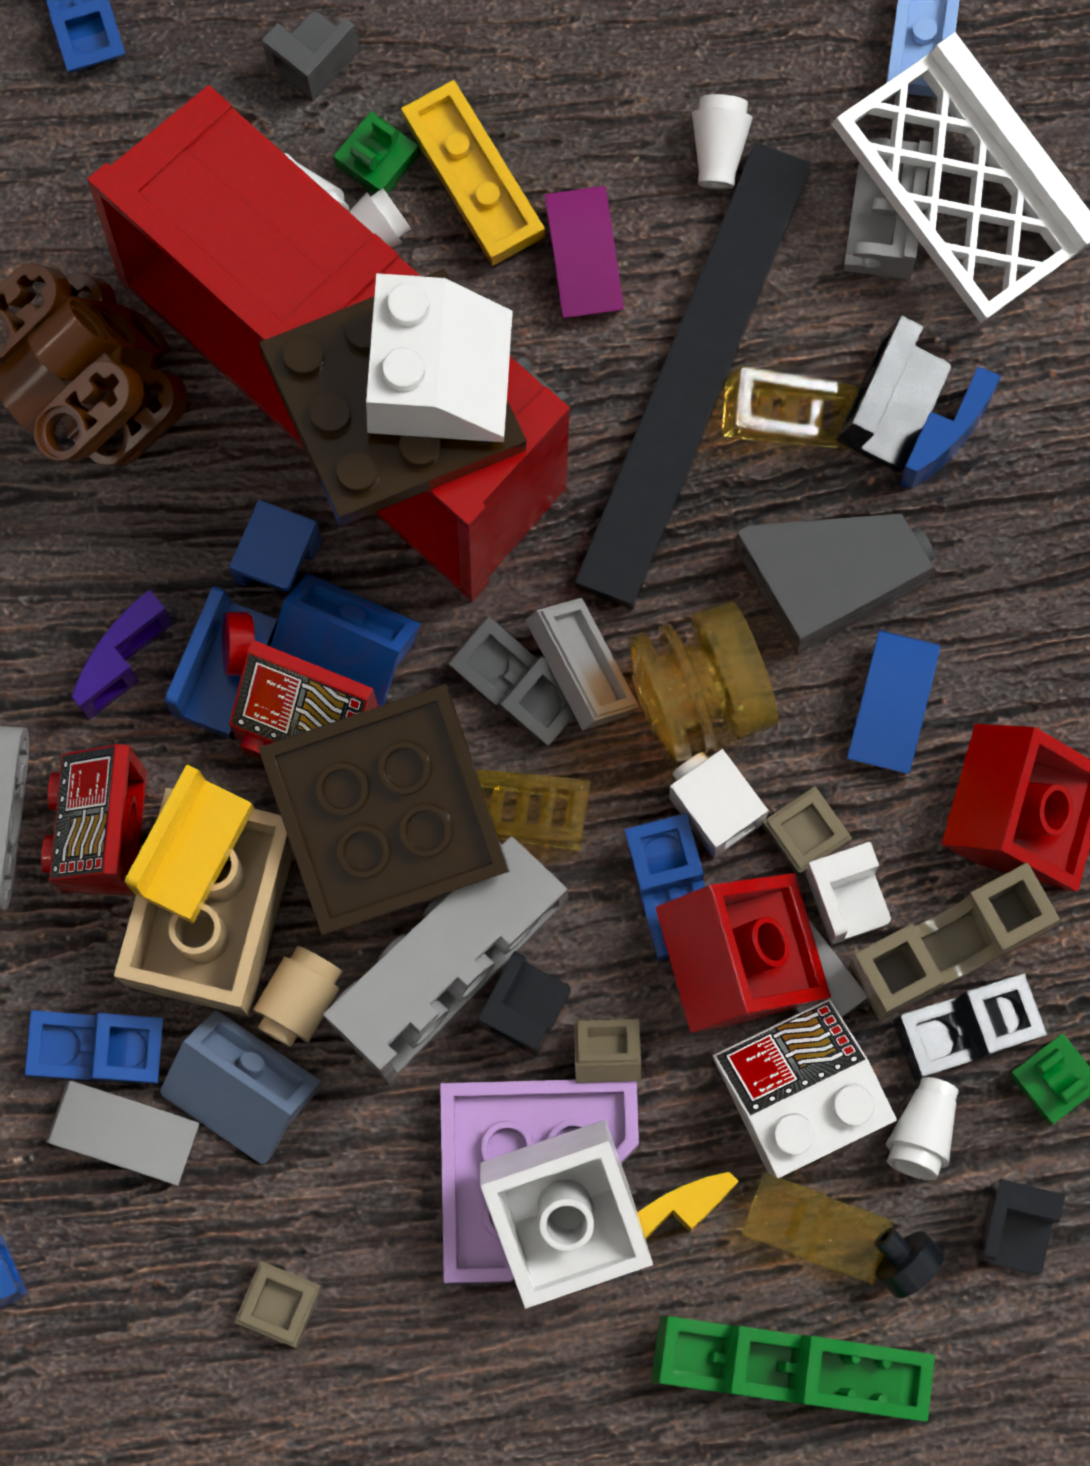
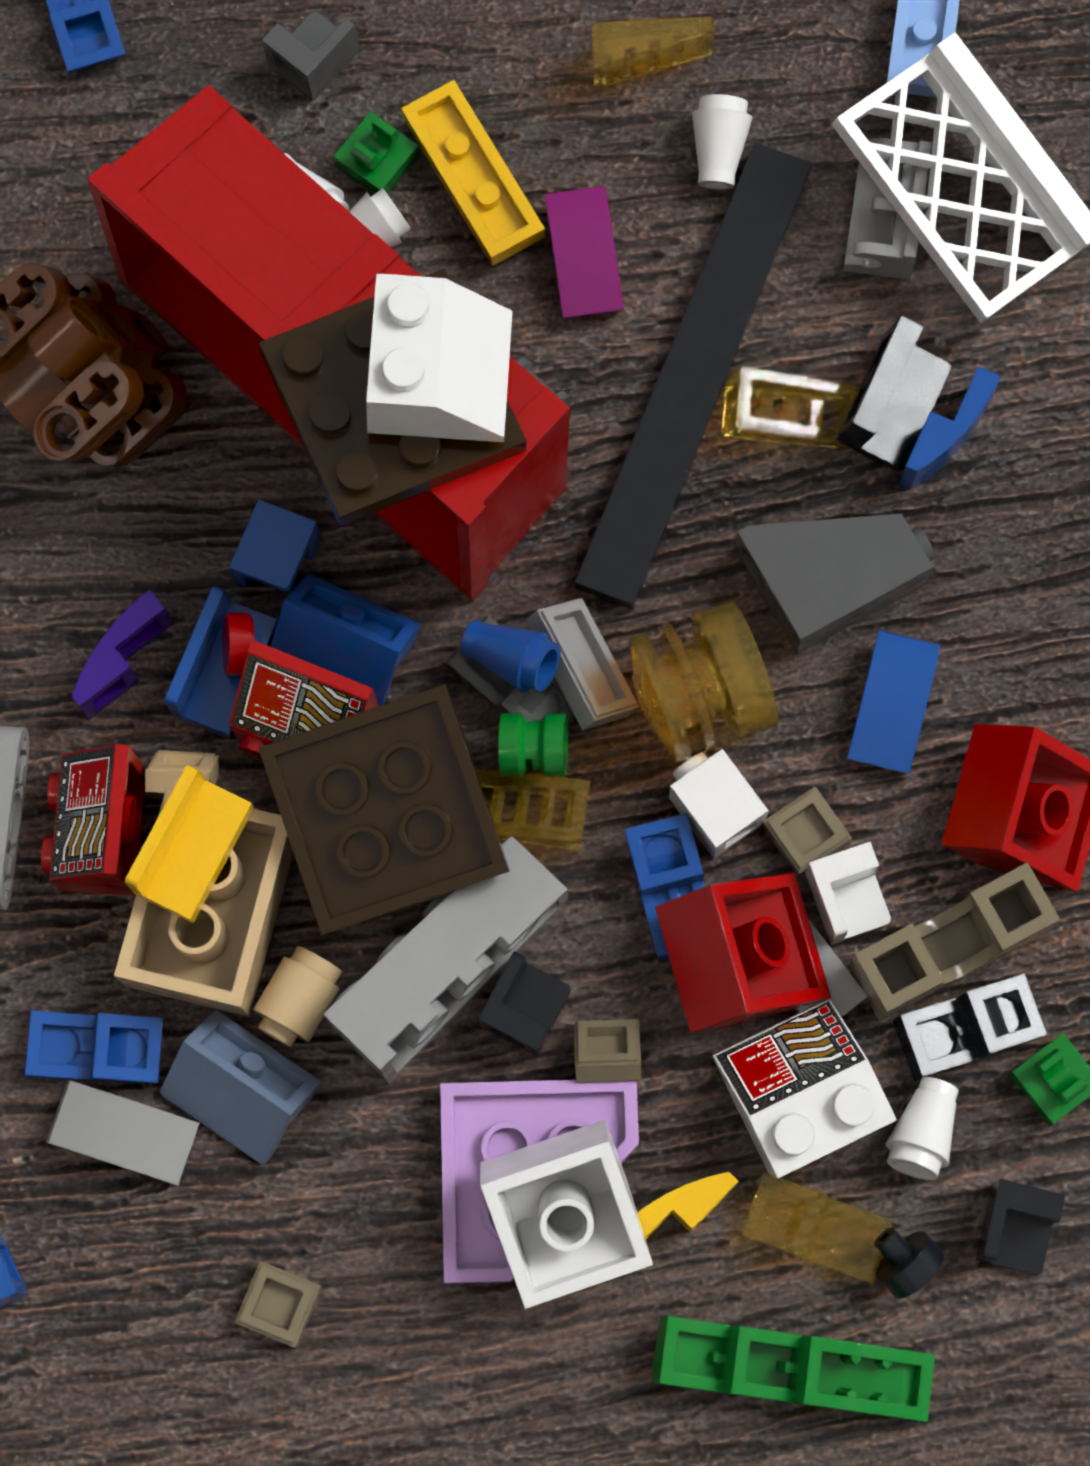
(168, 766): none -> tan tile
(514, 654): none -> blue cone
(533, 745): none -> green wheel
(644, 47): none -> clear yellow slope

